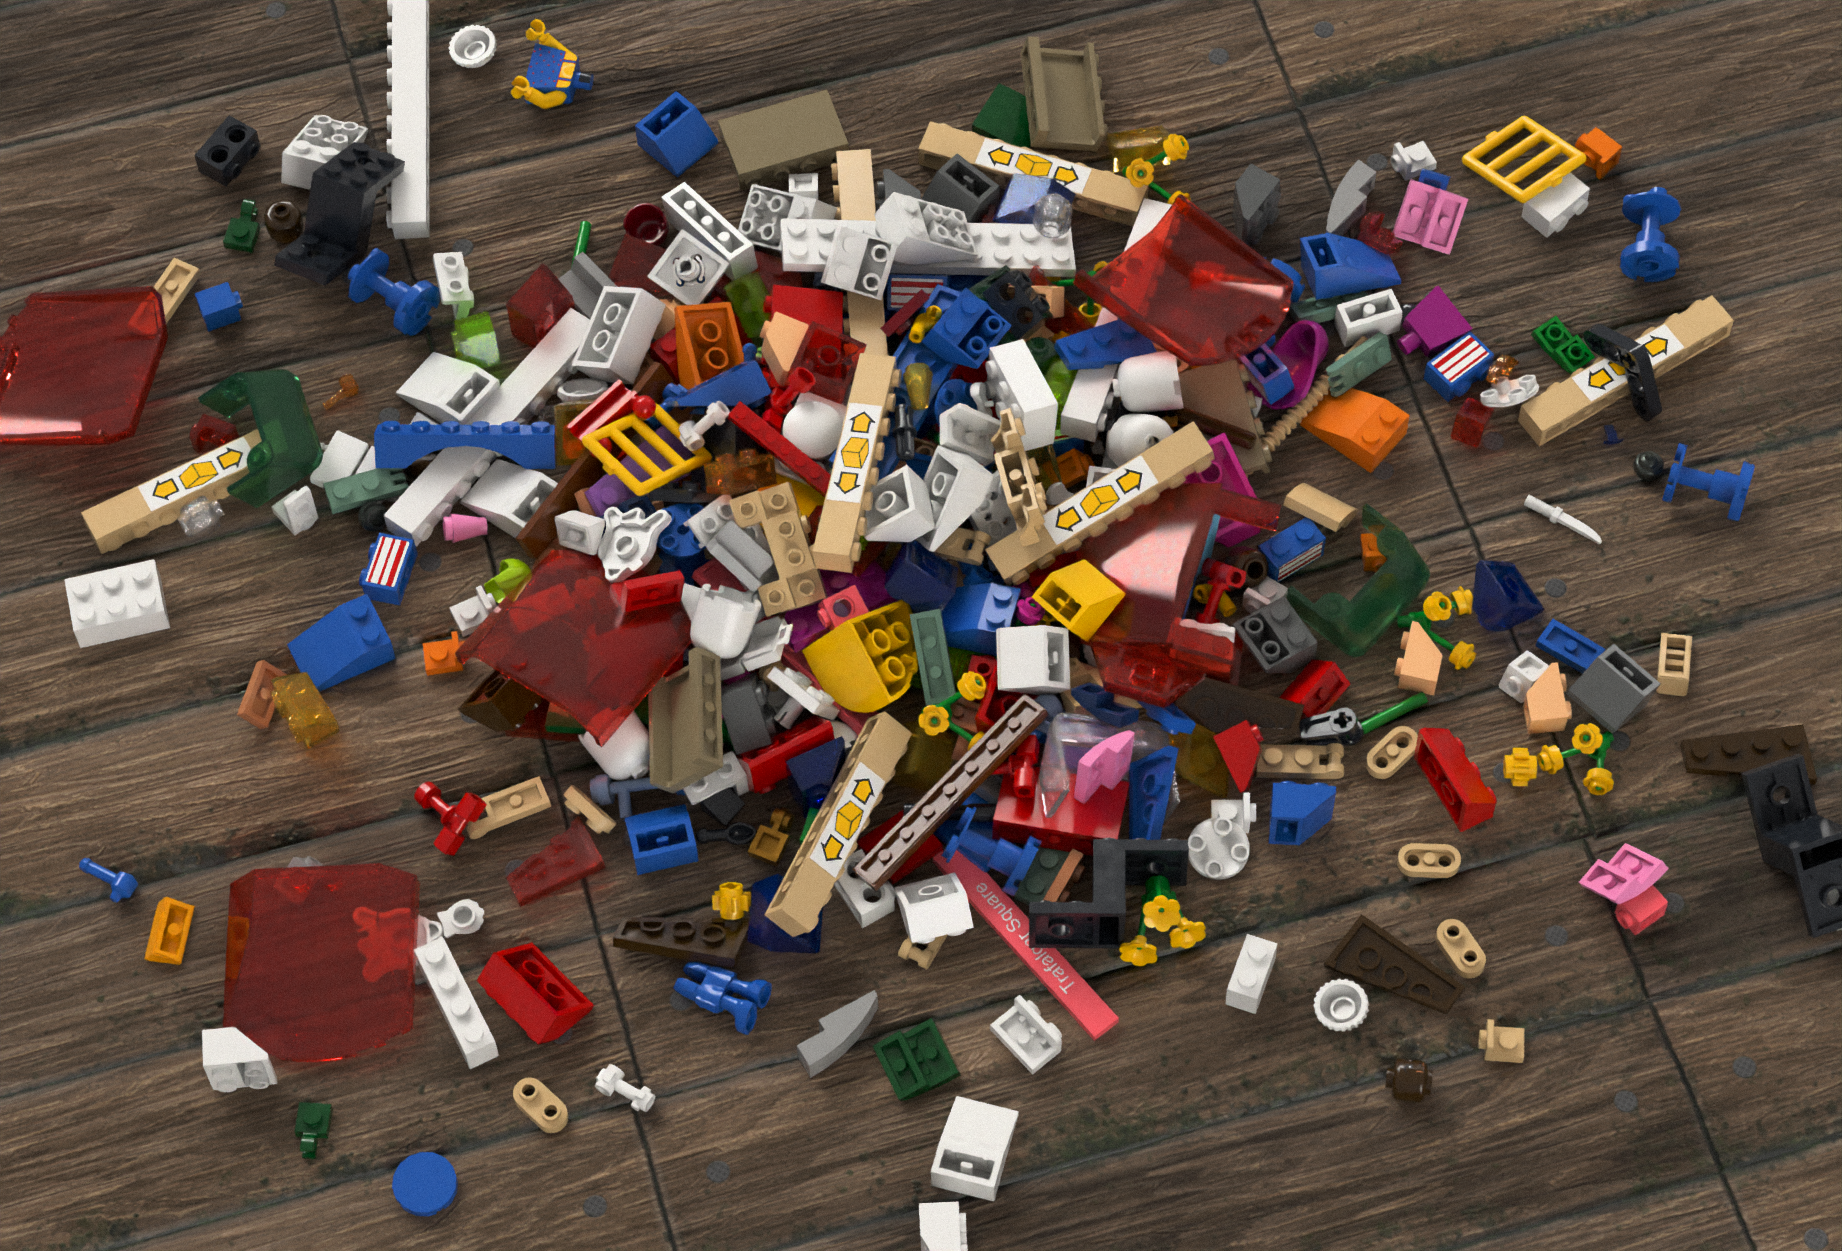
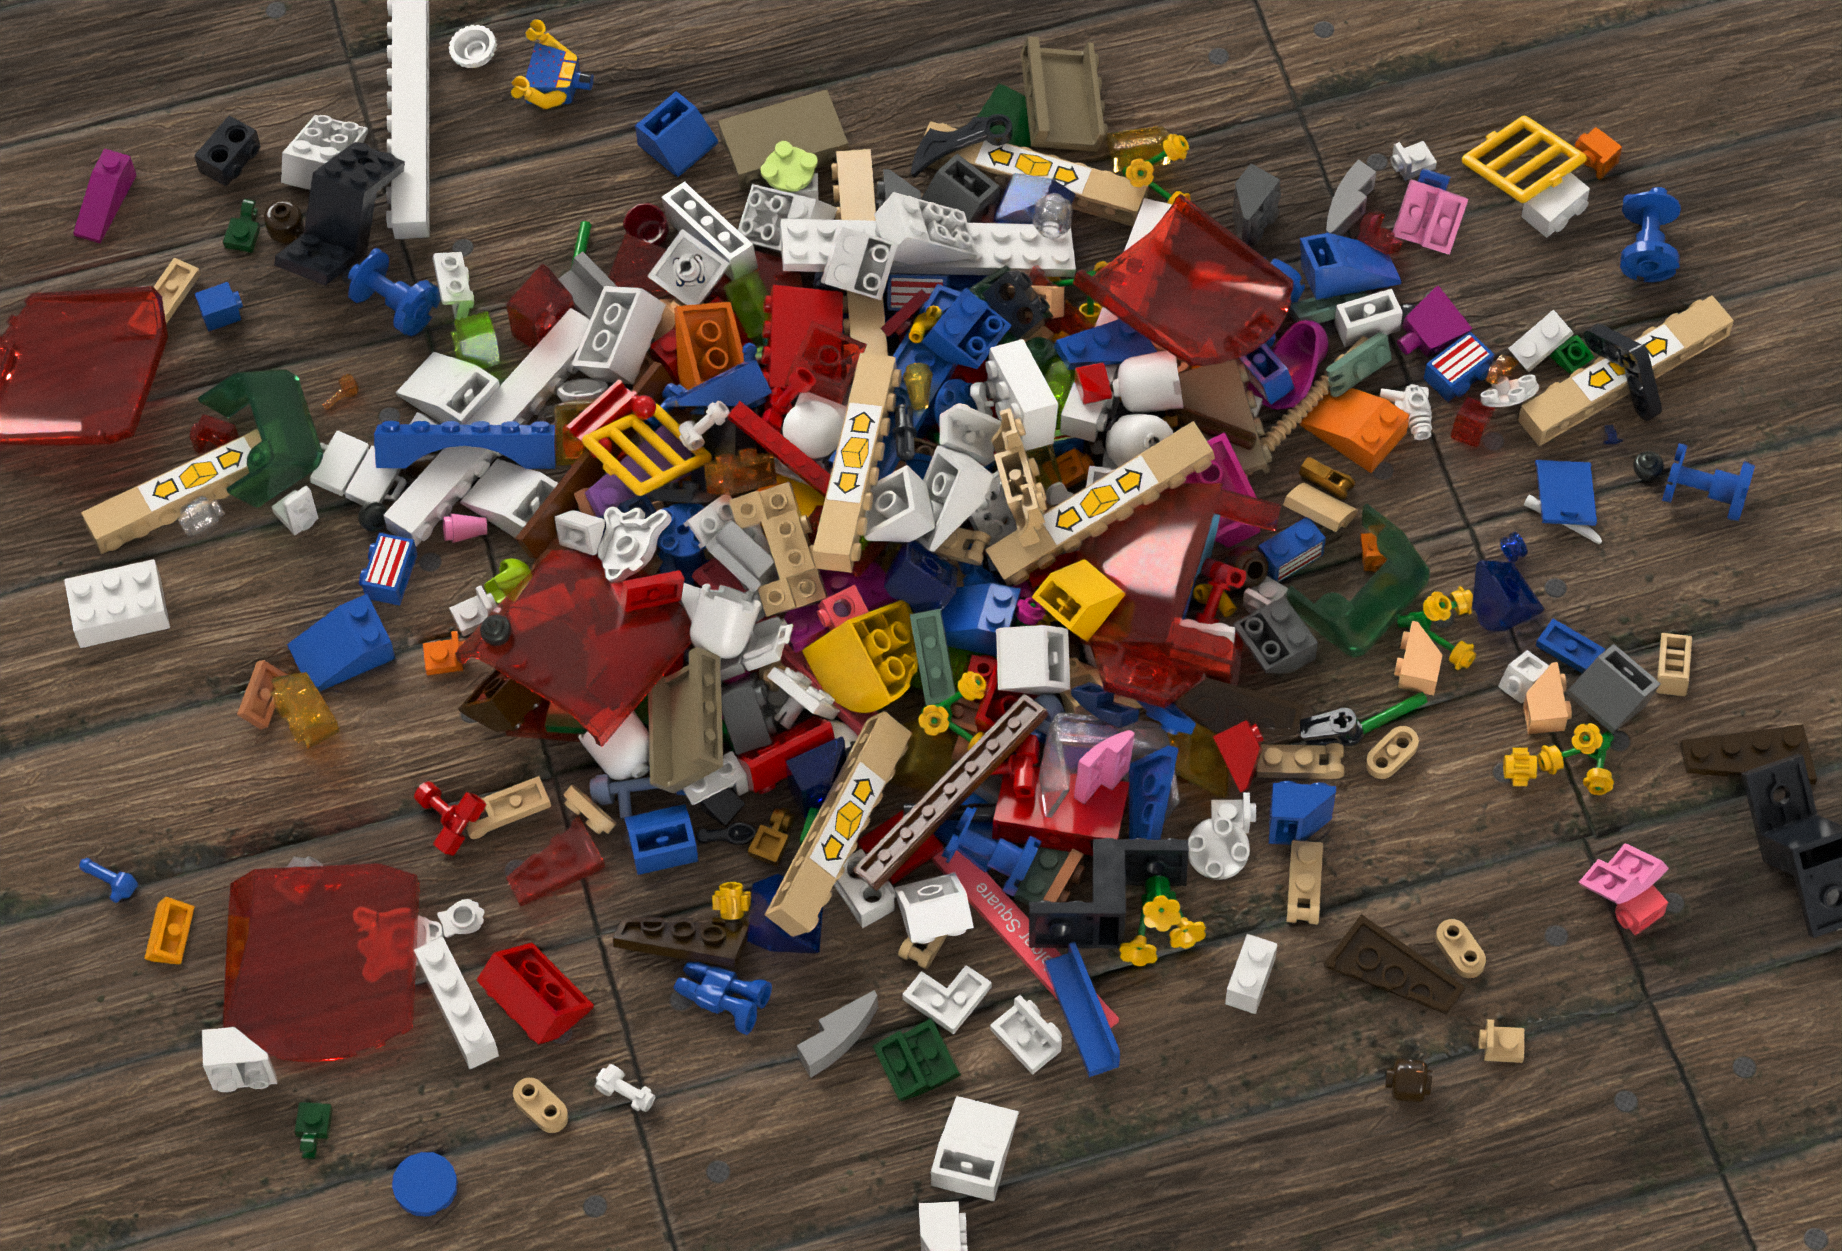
(104, 195): none -> magenta slope
(364, 488): sand green hinge -> none
(496, 630): none -> pearl dark grey plate
(781, 344): light nougat slope -> none
(789, 168): none -> yellowish green piece
(939, 143): none -> black piece
(948, 1005): none -> white plate
(1083, 1012): none -> blue panel
(1092, 383): none -> red slope
(1304, 881): none -> tan plate
(1317, 687): red panel -> none
(1323, 475): none -> pearl gold bar
(1341, 1005): white hat -> none
(1416, 404): none -> white piece
(1428, 860): tan plate -> none
(1454, 777): red slope -> none
(1513, 547): none -> clear blue bush
(1541, 340): none -> white plate
(1566, 491): none -> blue container

